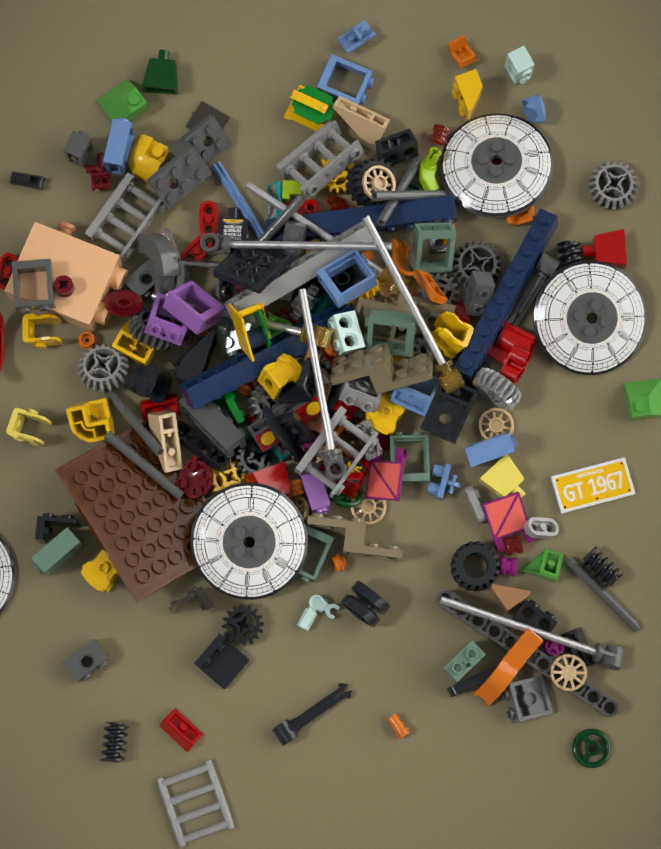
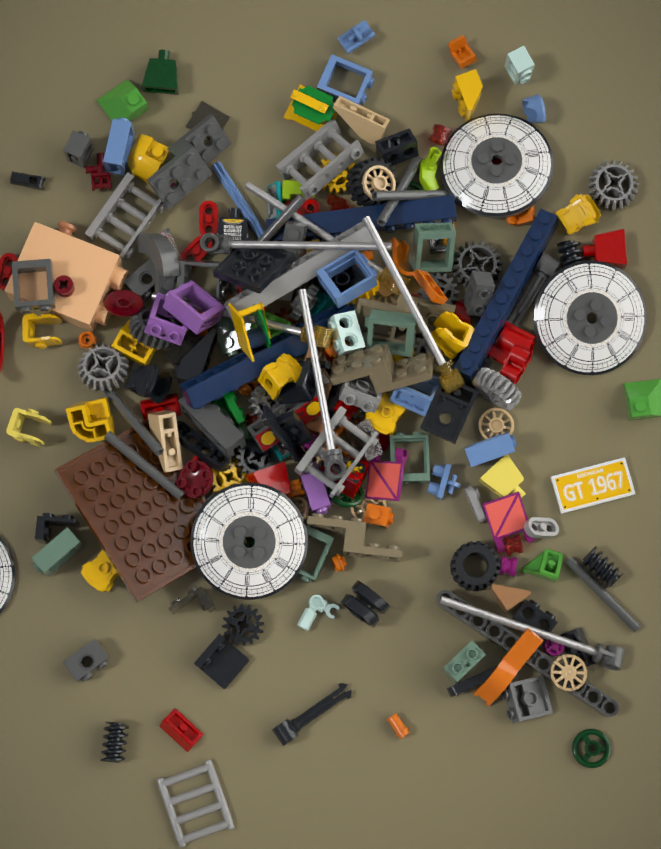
(379, 515): none -> orange bracket
(579, 213): none -> yellow piece

